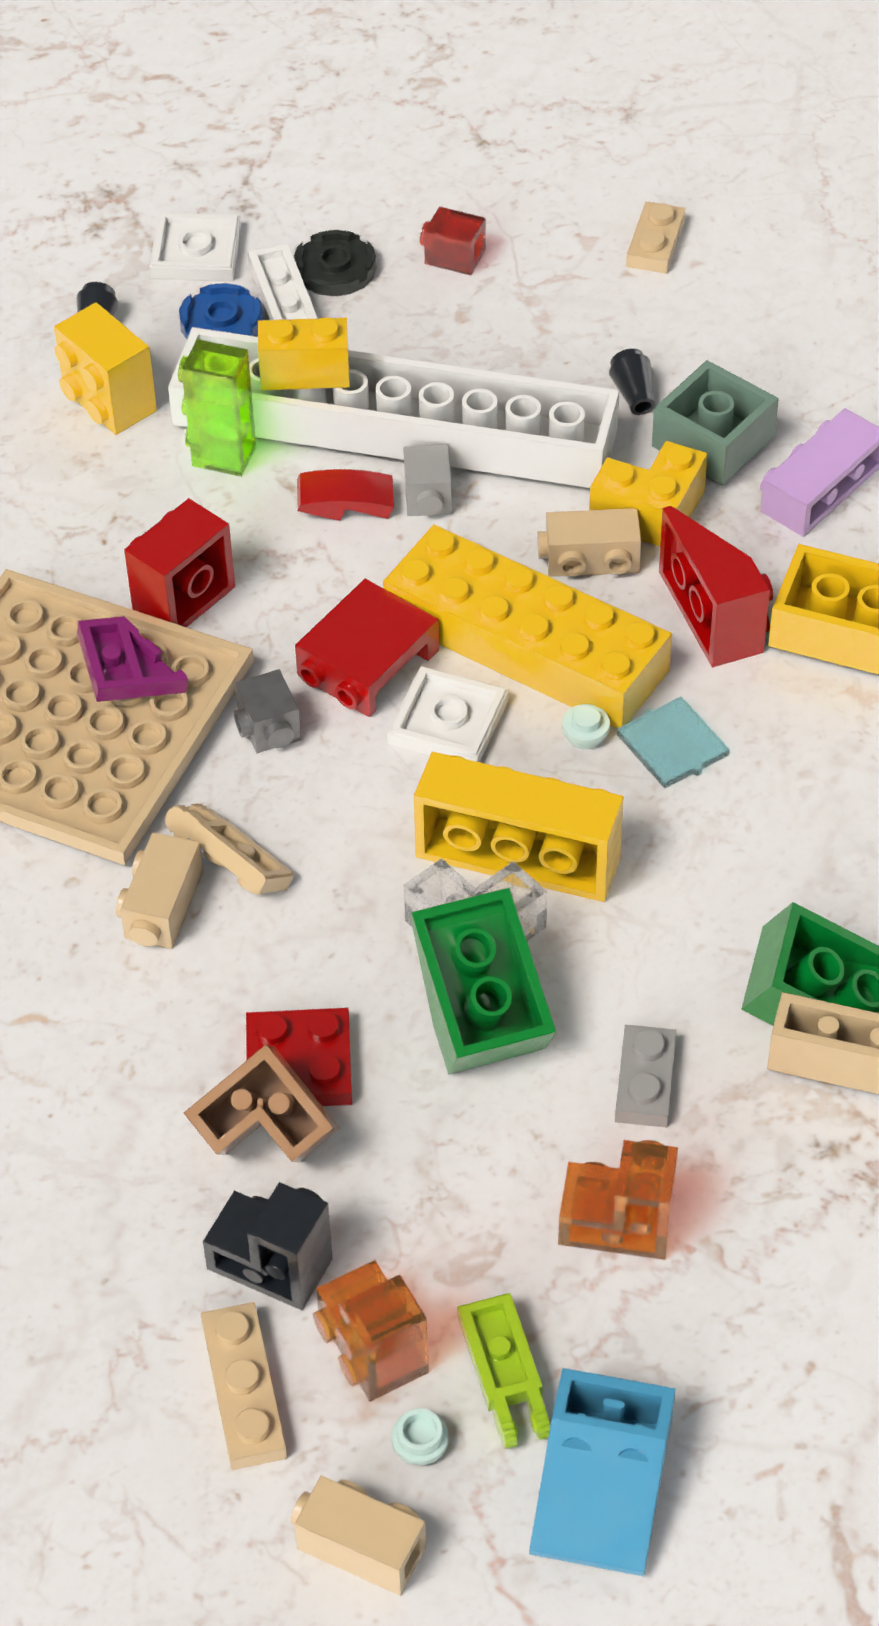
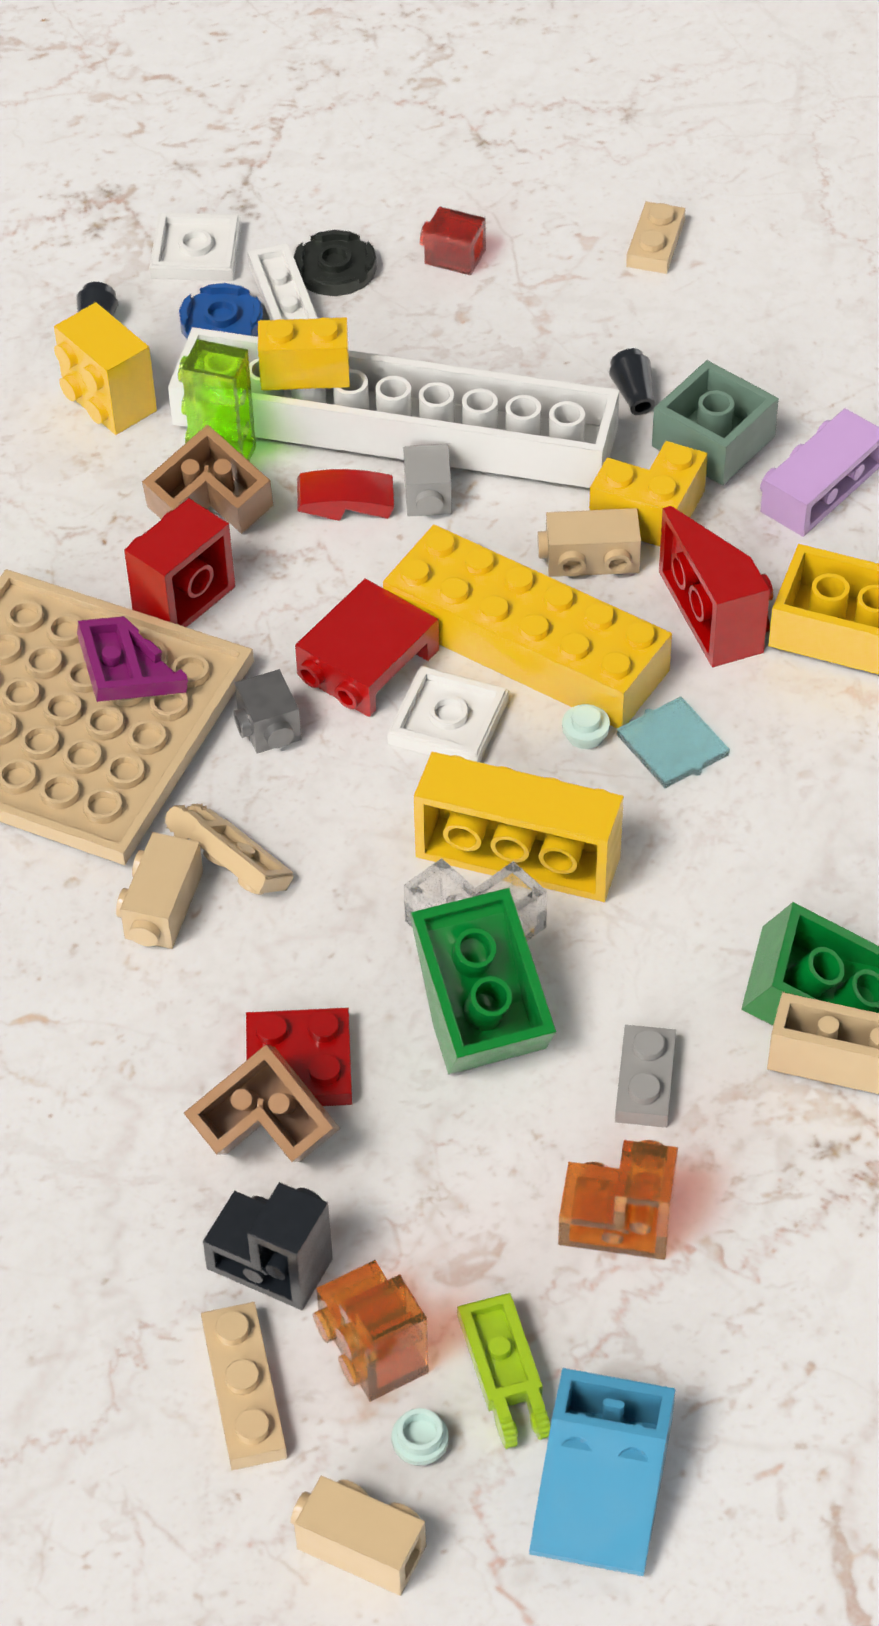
(212, 476): none -> medium nougat brick

